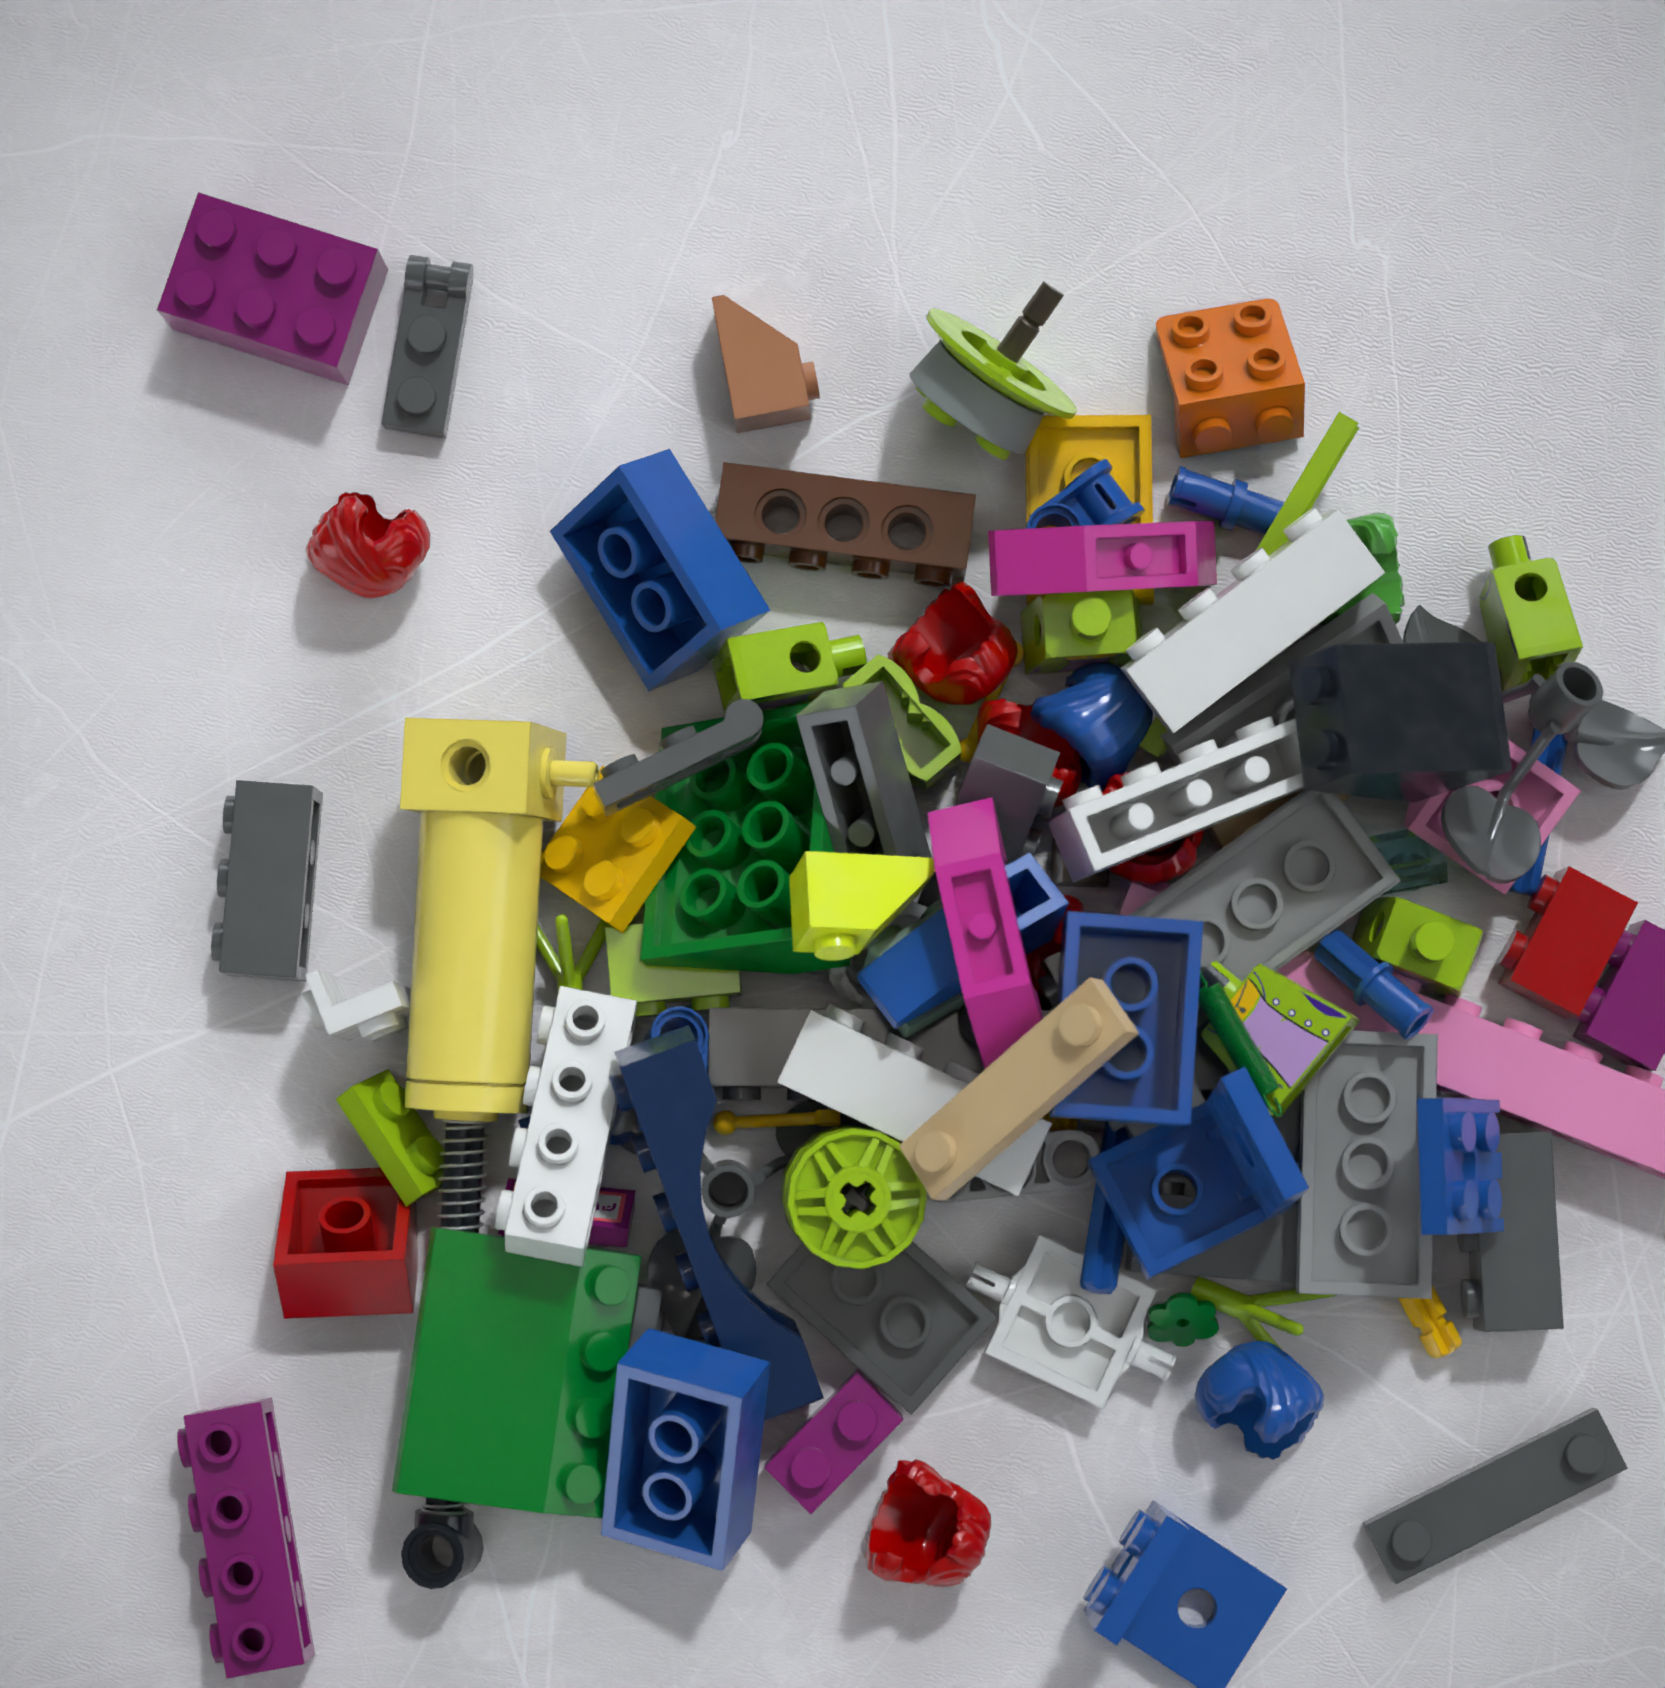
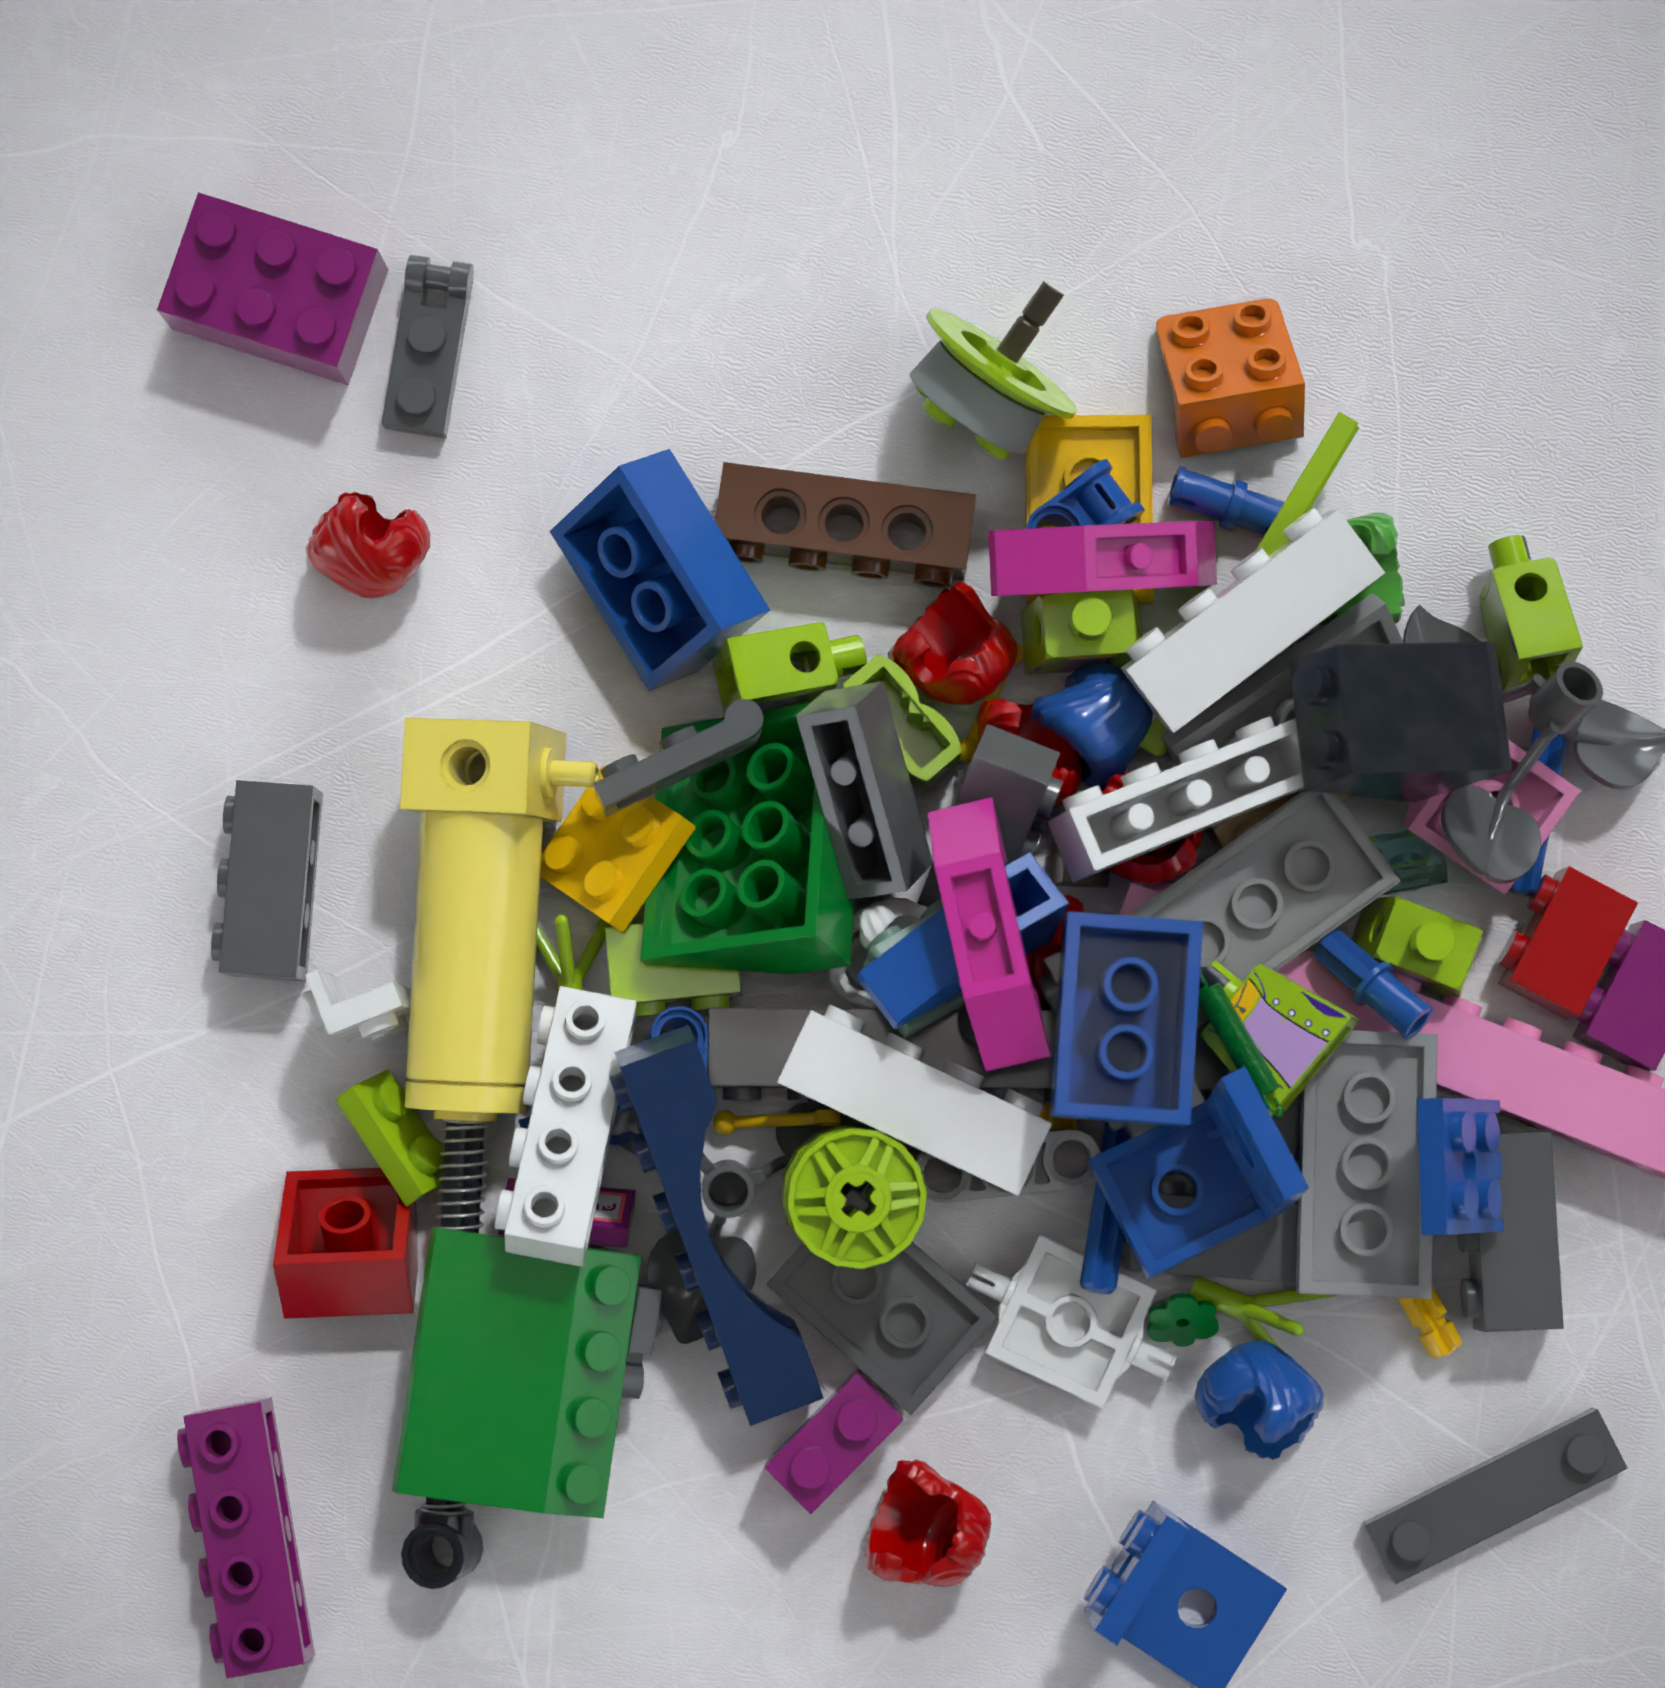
(685, 1448): blue brick -> none
(762, 370): nougat slope -> none
(850, 899): neon yellow slope -> none
(1018, 1089): tan plate -> none

